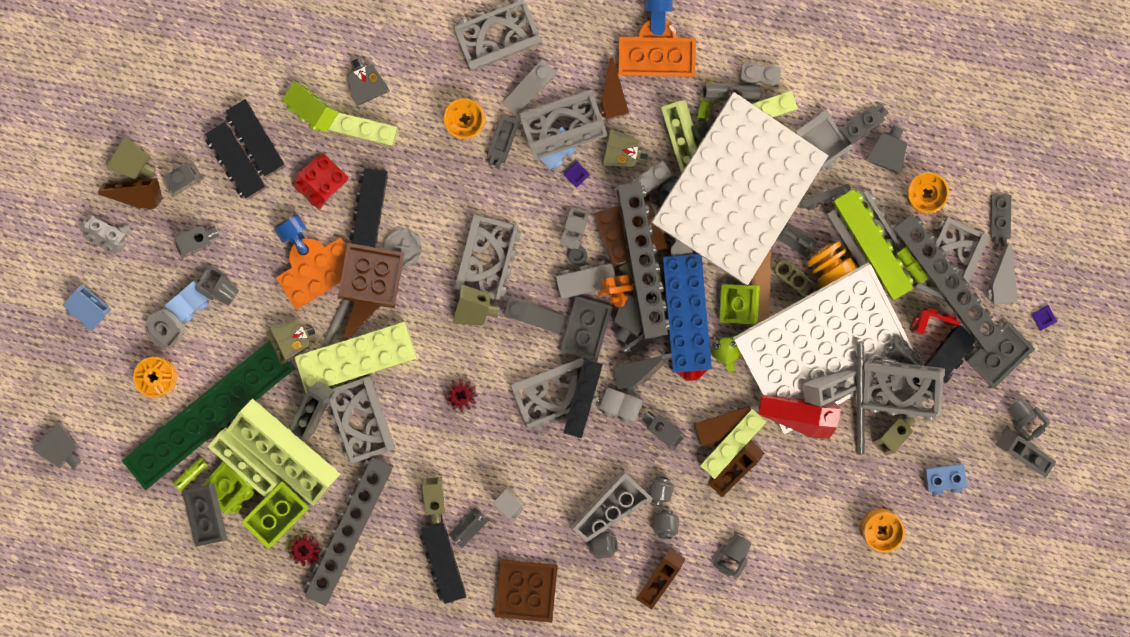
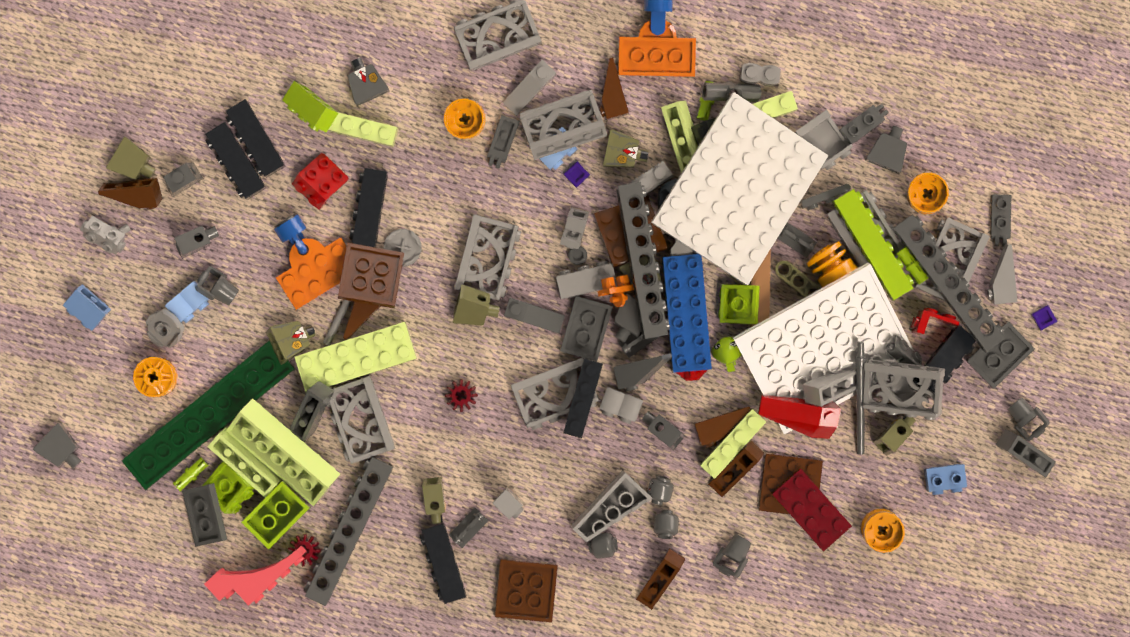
(252, 583): none -> coral arch
(777, 471): none -> reddish brown plate
(811, 510): none -> dark red plate

